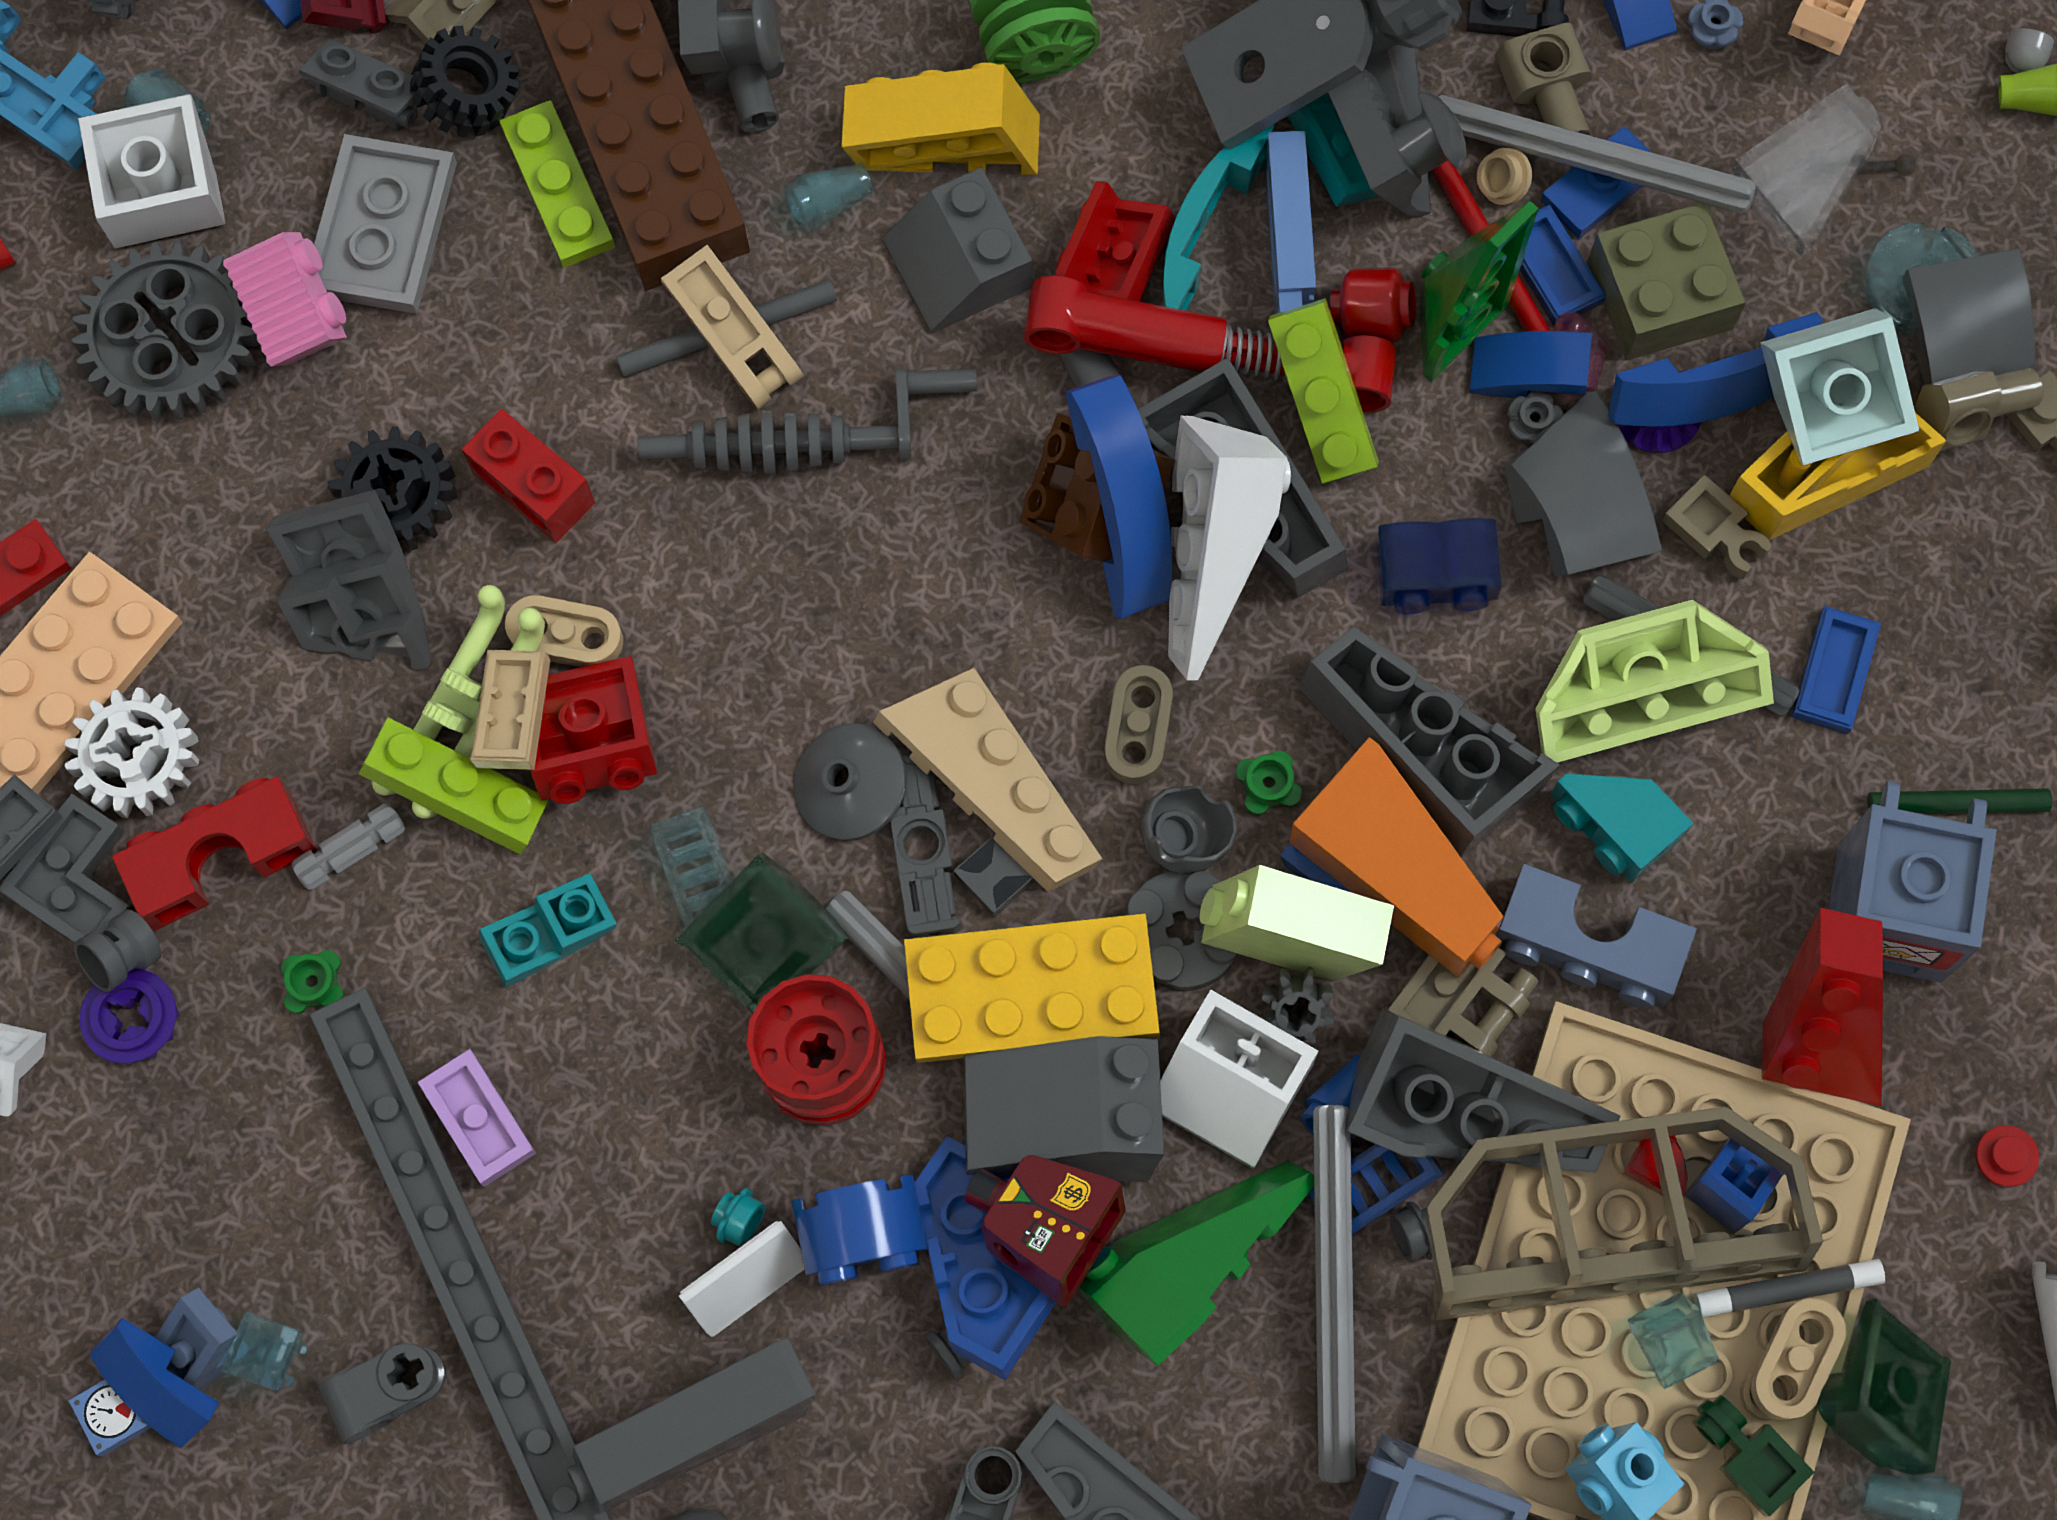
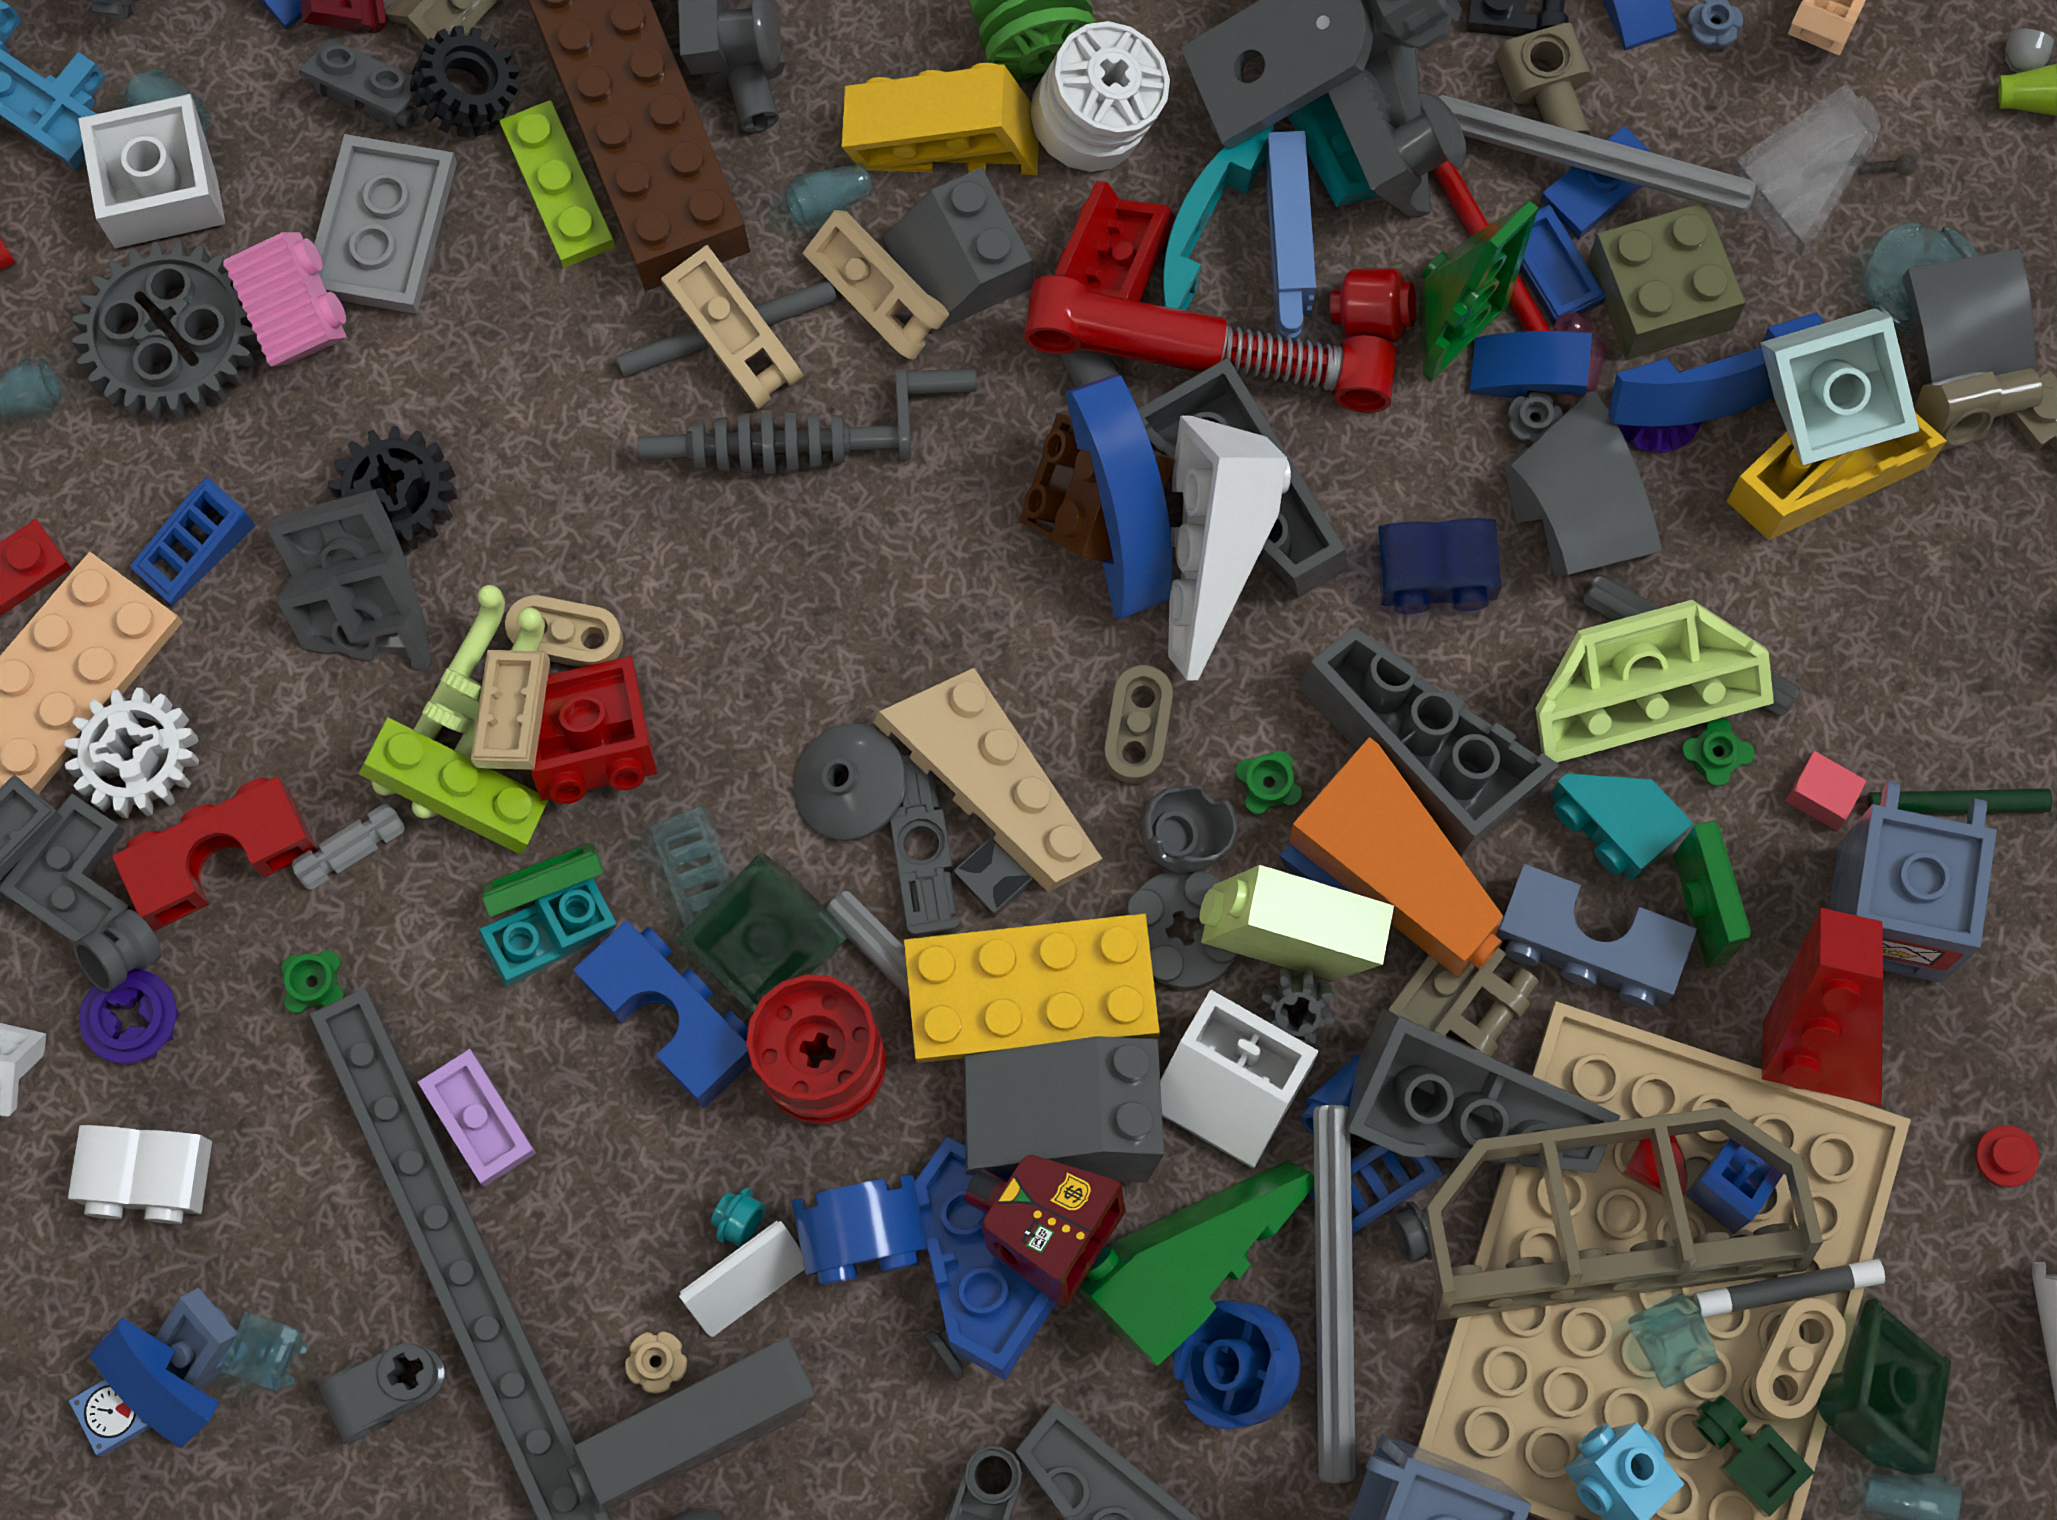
(139, 1171): none -> white brick
(206, 555): none -> blue slope
(528, 475): red brick -> none
(541, 879): none -> green tile
(634, 972): none -> blue arch
(660, 1378): none -> tan plate
(874, 283): none -> tan plate
(1099, 96): none -> white wheel
(1238, 1366): none -> blue cylinder
(1323, 391): lime plate -> none
(1504, 176): tan plate -> none
(1711, 521): dark tan plate -> none
(1711, 894): none -> green plate
(1714, 768): none -> green plate
(1826, 791): none -> coral slope
(1836, 670): blue tile -> none

